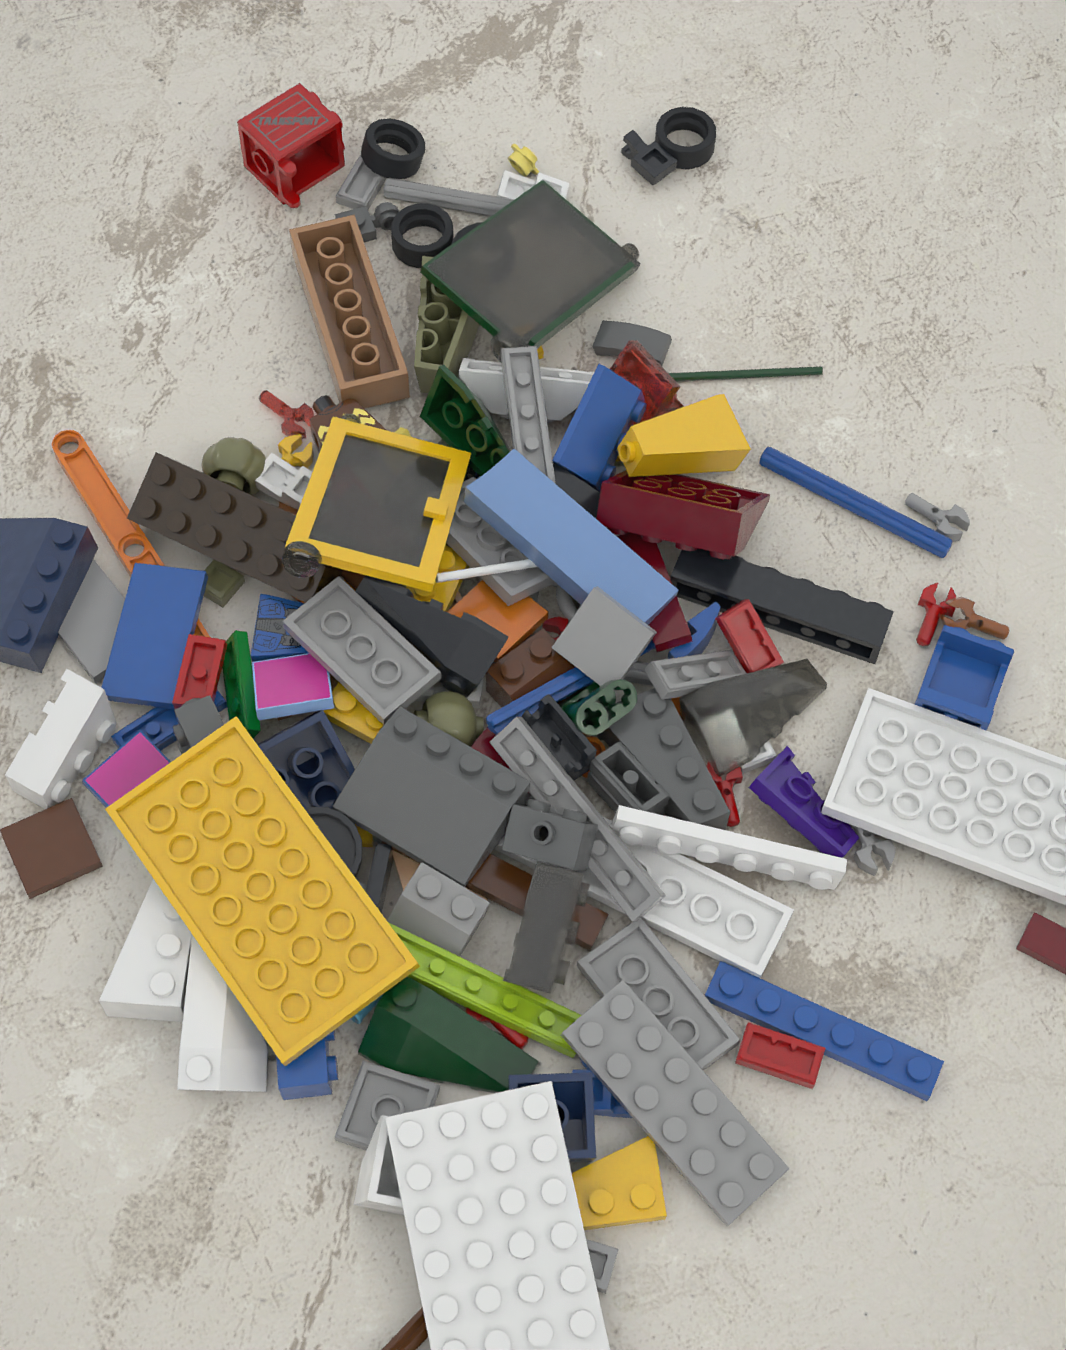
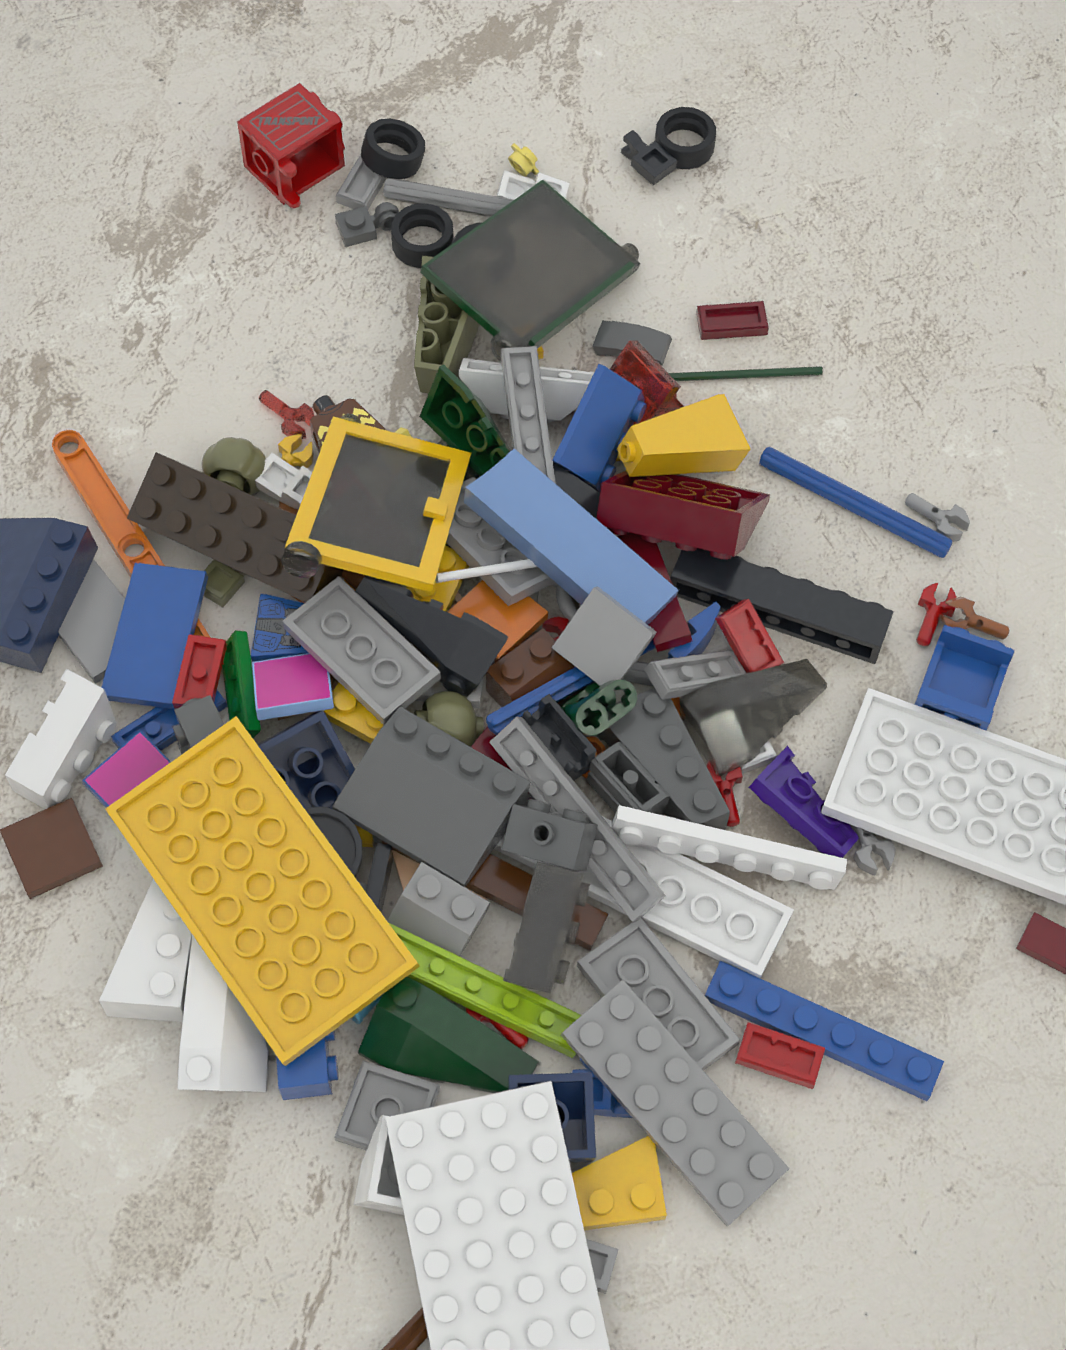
(349, 312): medium nougat brick -> none
(732, 320): none -> dark red tile

